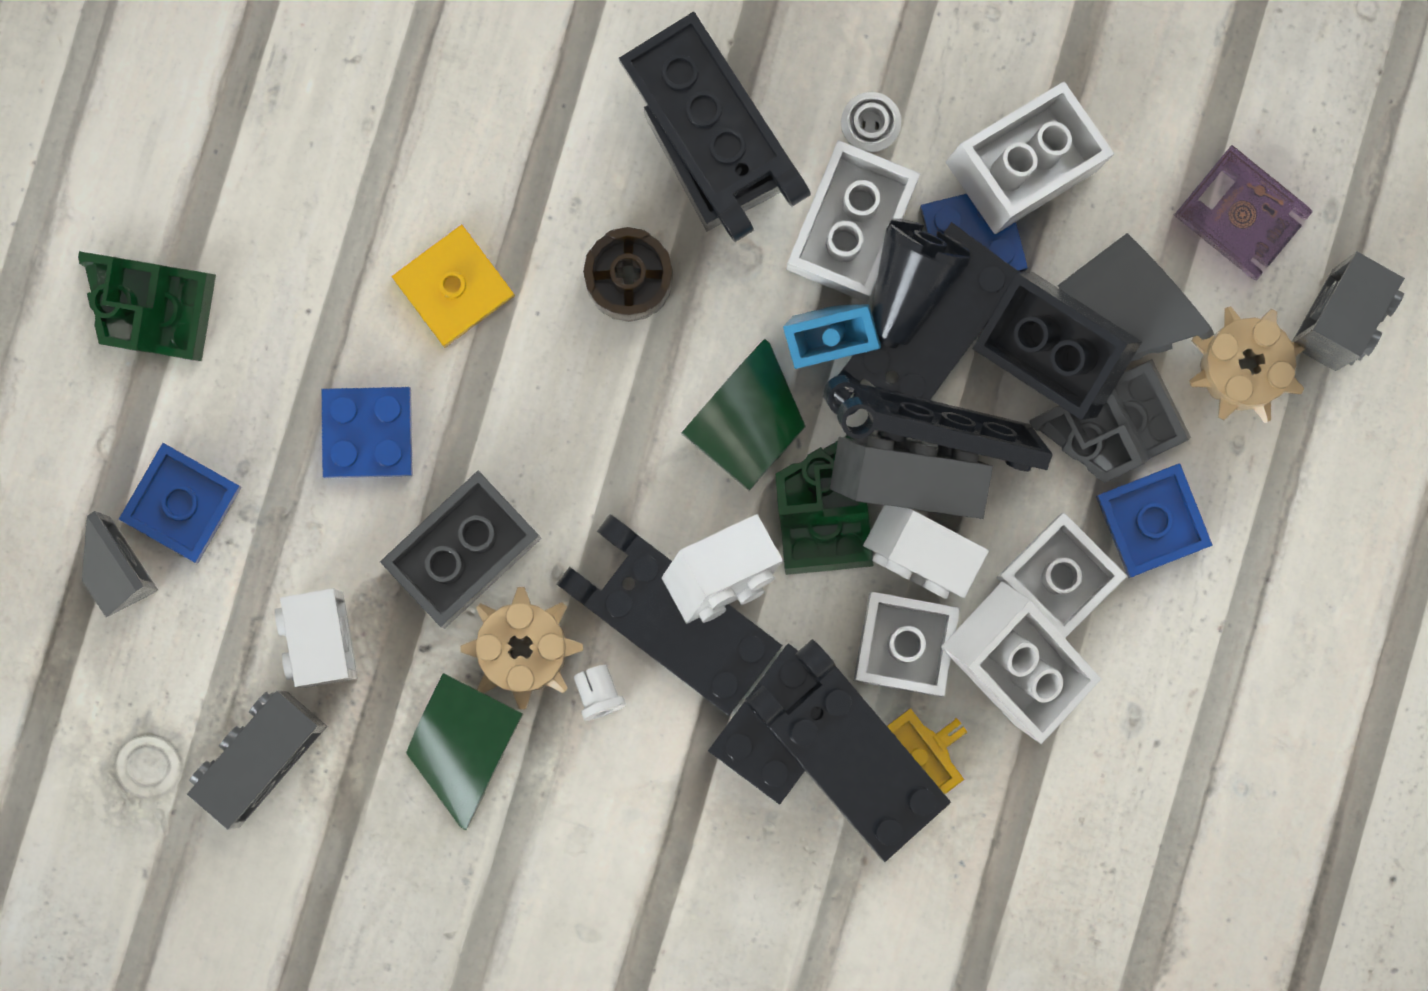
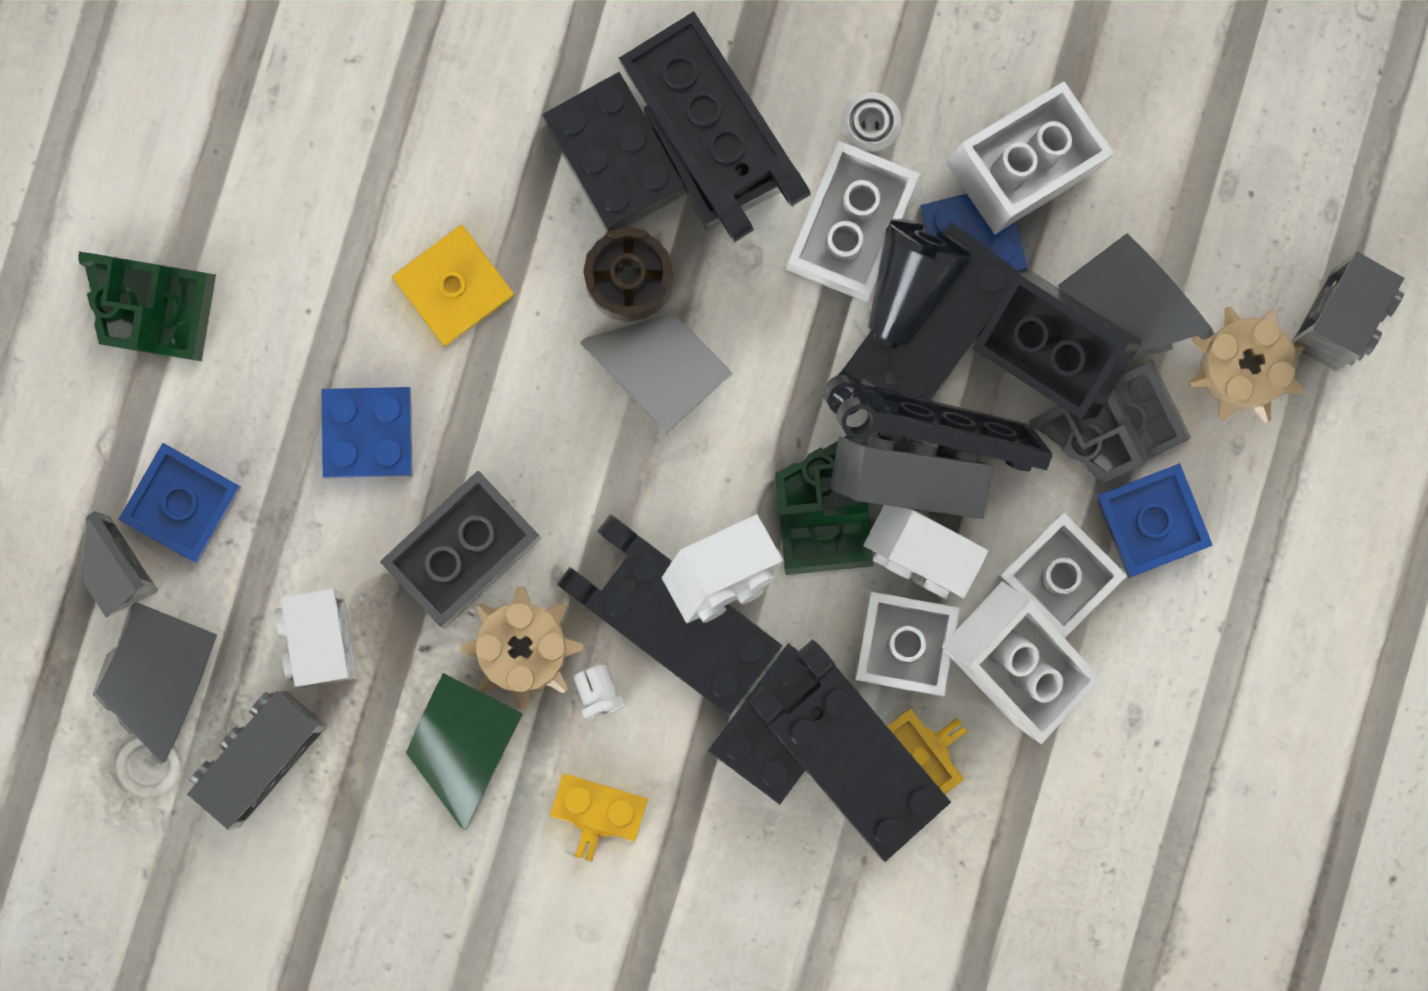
(154, 676): none -> dark grey slope
(597, 812): none -> yellow plate
(614, 153): none -> black brick
(660, 366): none -> light grey slope
(748, 419): dark green slope -> none
(830, 334): dark azure slope -> none
(1249, 218): clear purple container -> none

